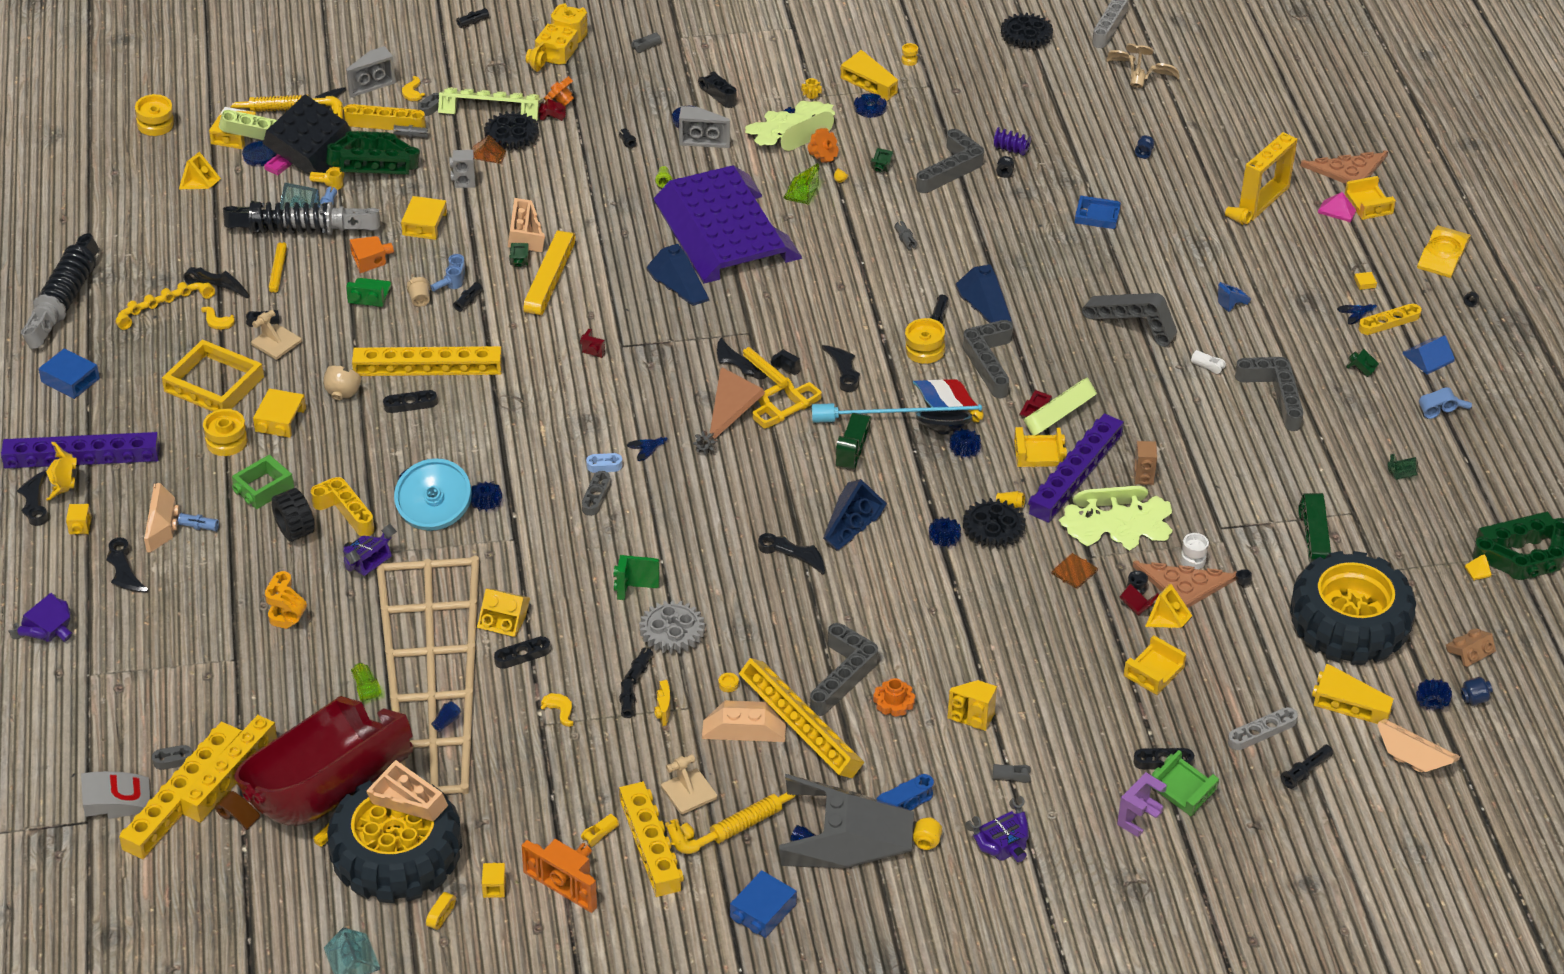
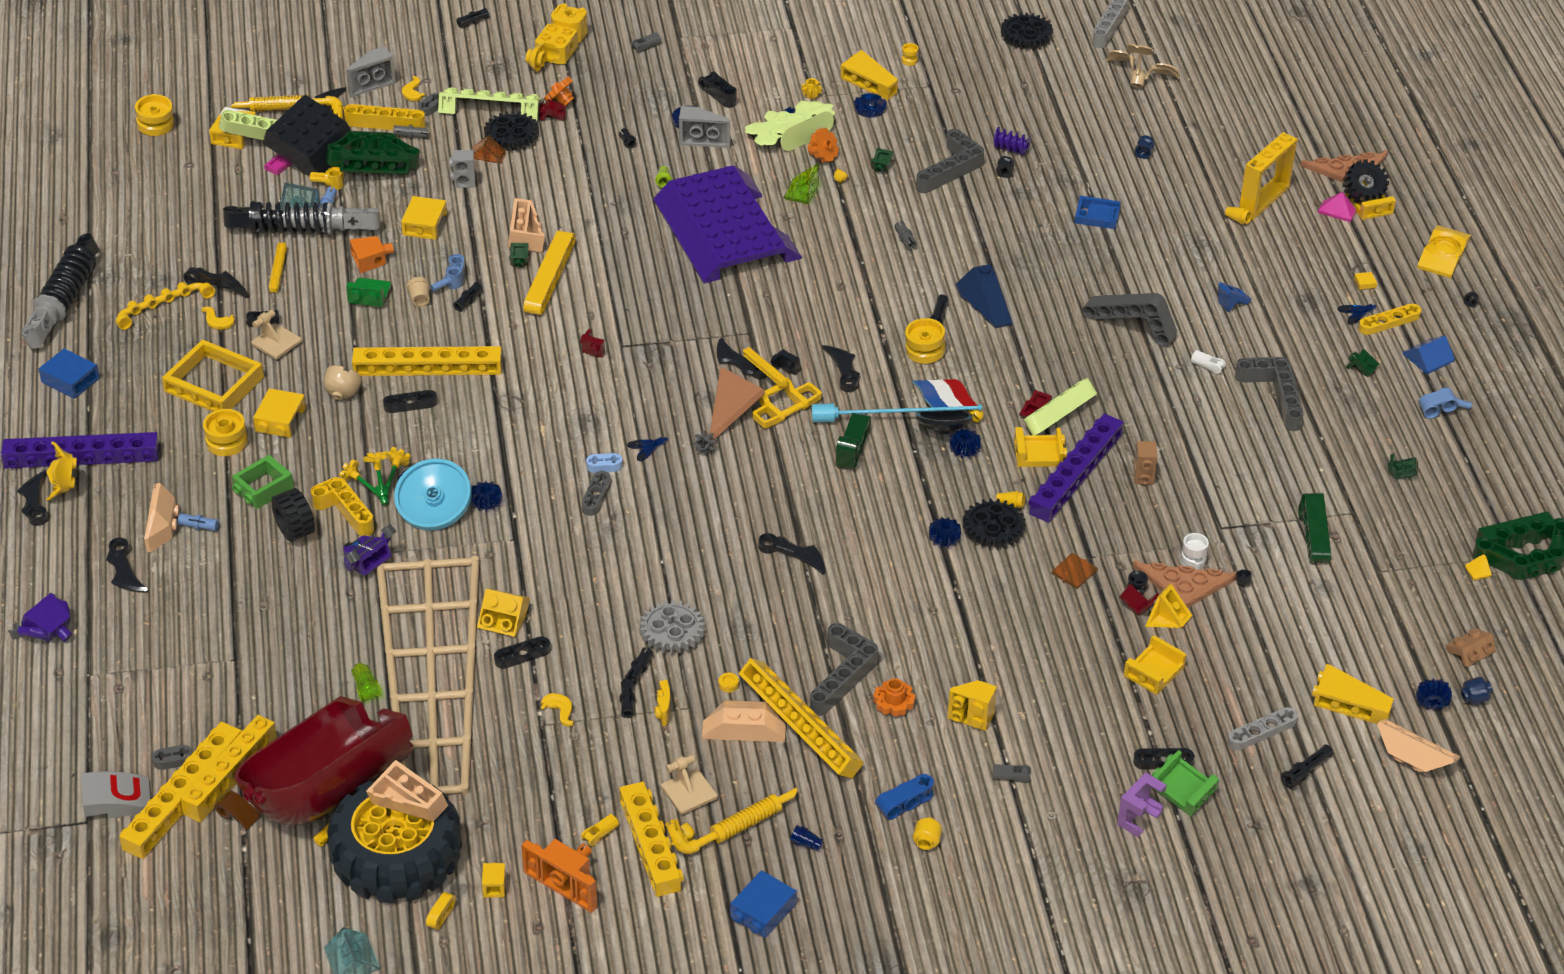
(78, 519): yellow brick -> none
(198, 174): yellow slope -> none
(257, 154): clear blue tile -> none
(285, 602): light orange piece -> none
(397, 459): none -> yellow plant
(446, 715): clear blue cone -> none
(635, 572): green bracket -> none
(677, 273): dark blue wedge -> none
(853, 512): dark blue wedge -> none
(854, 829): dark grey windscreen -> none
(977, 346): dark grey beam -> none
(1004, 835): dark purple torso -> none
(1122, 522): yellowish green plant -> none
(1353, 607): black wheel -> none
(1372, 176): none -> black bush

